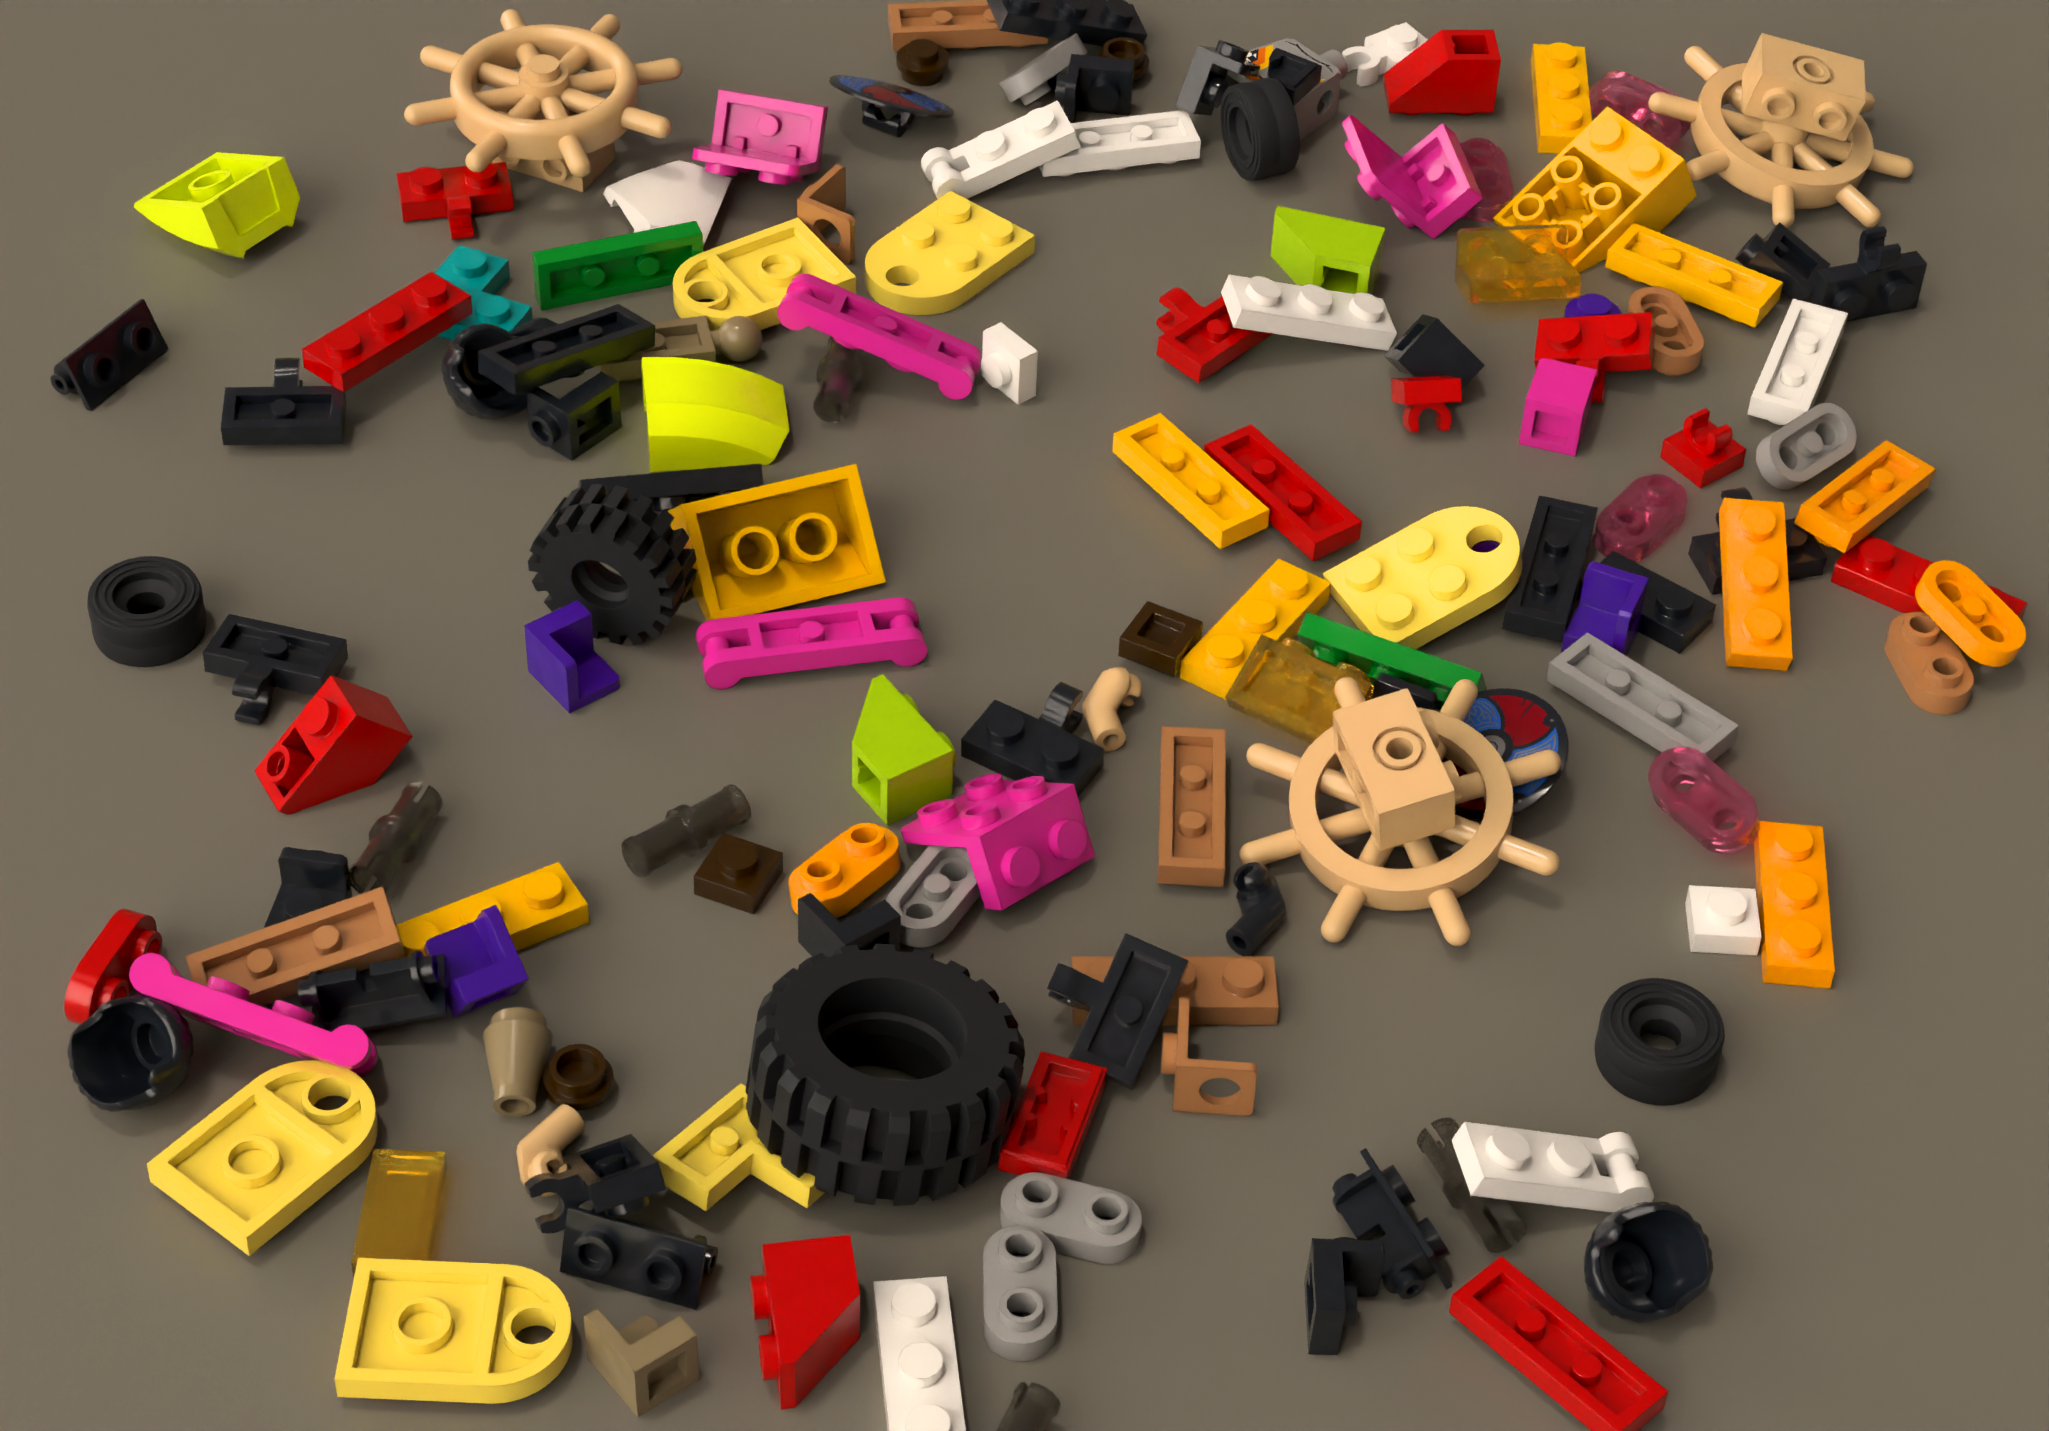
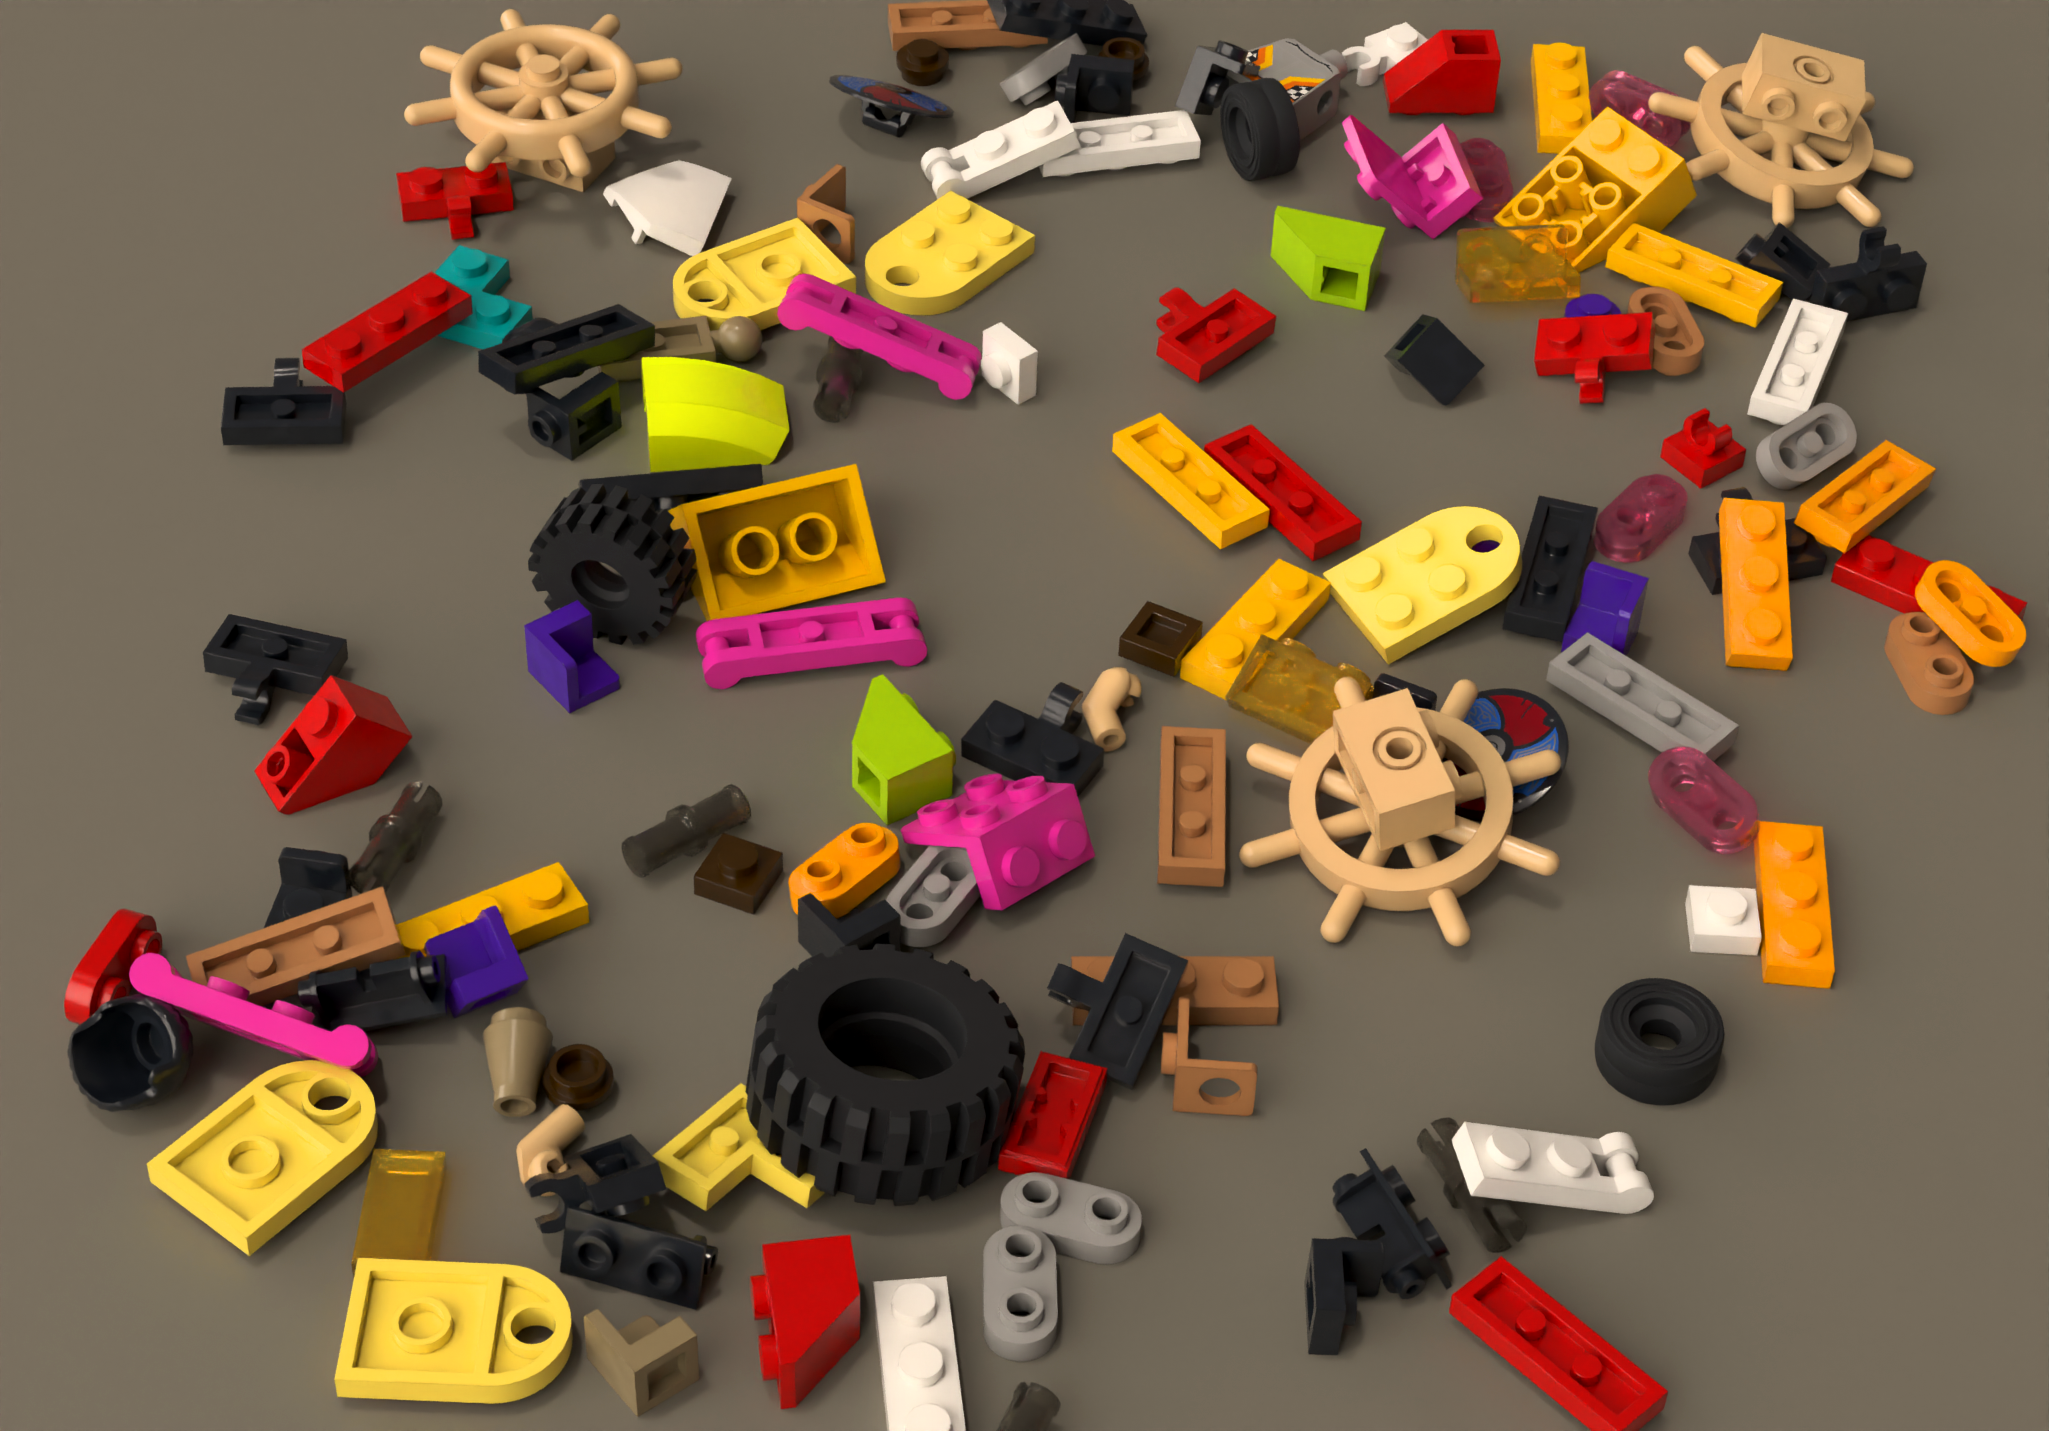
(110, 356): black hinge -> none
(150, 637): black tyre -> none
(226, 202): neon yellow slope -> none
(468, 387): black hair -> none
(613, 265): green plate -> none
(764, 135): bracket -> none
(1260, 905): black arm -> none
(1294, 73): black tile -> none
(1308, 312): white plate -> none
(1376, 655): green plate -> none
(1426, 393): red tile -> none
(1557, 406): dark pink panel -> none
(1647, 1261): black hair -> none
(1669, 610): black plate -> none

